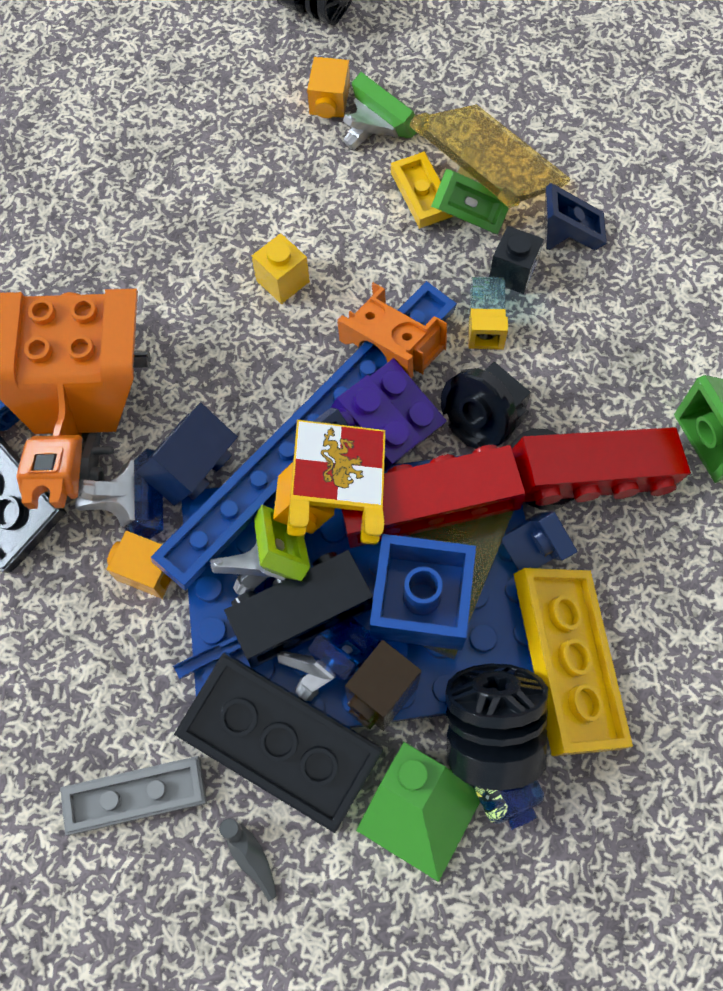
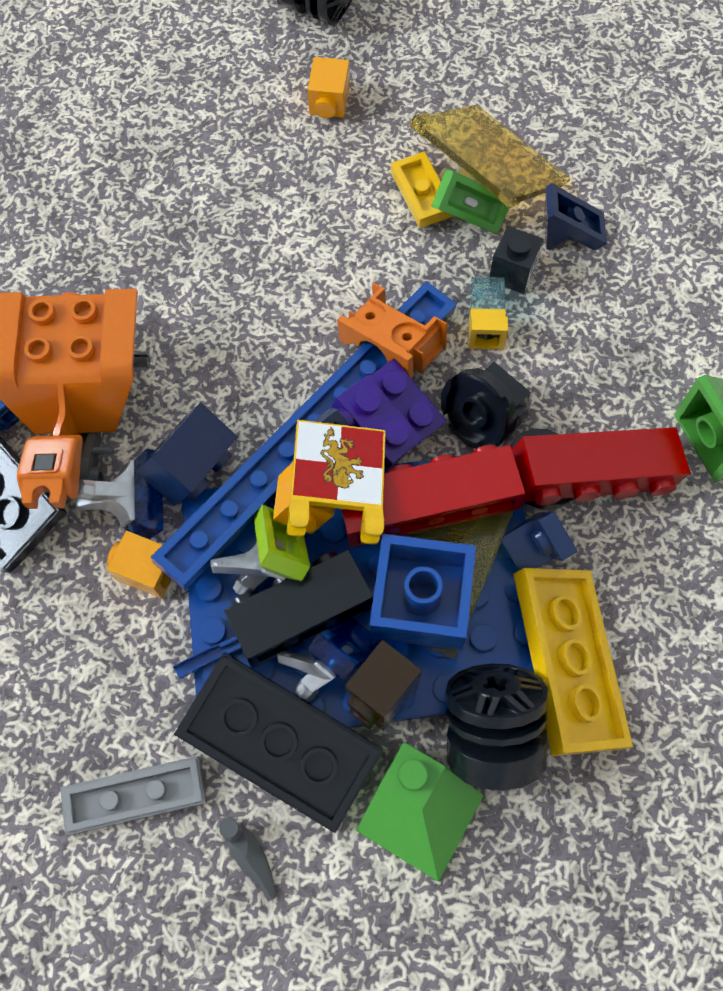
(281, 268): yellow brick -> none
(376, 113): piece -> none
(511, 805): clear blue head -> none

